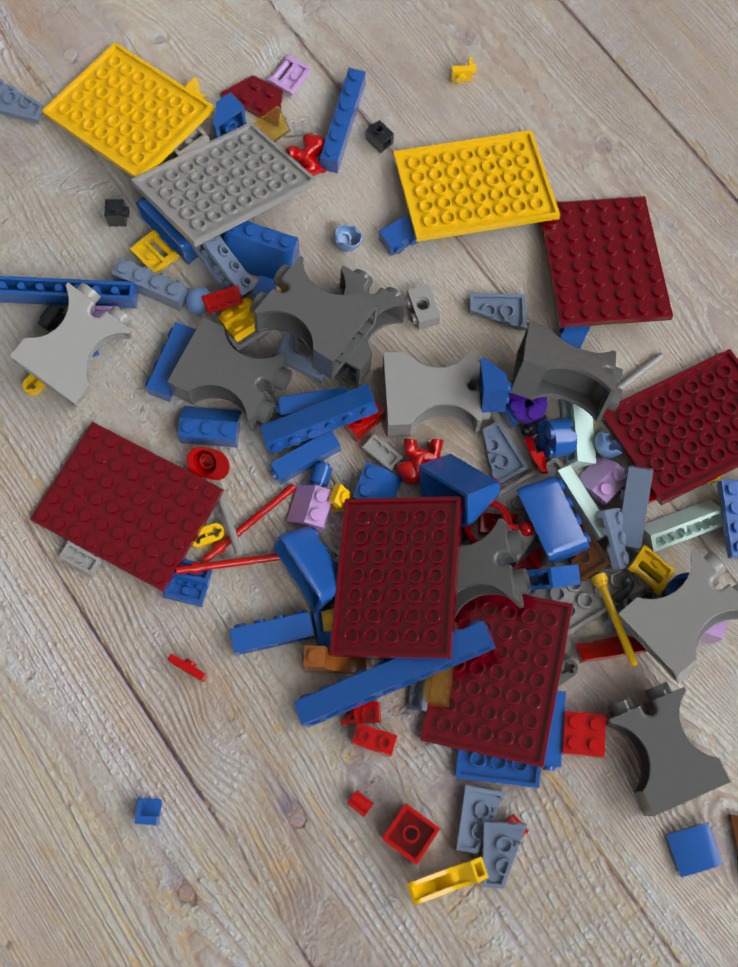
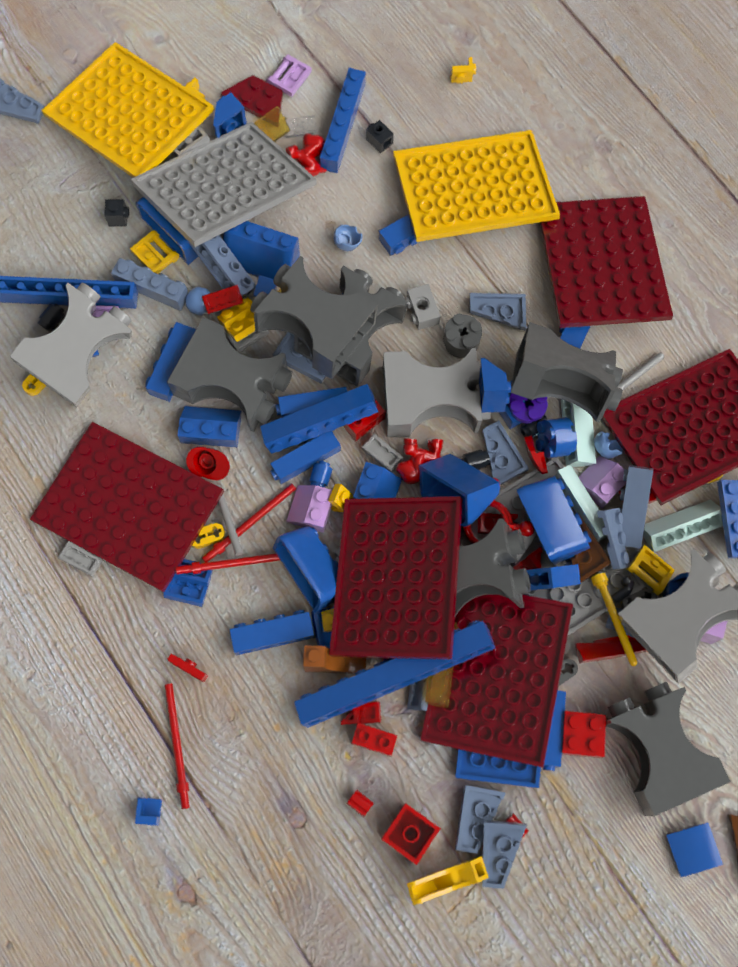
(182, 786): none -> red bar
(463, 326): none -> dark grey brick
(478, 459): none -> black brick

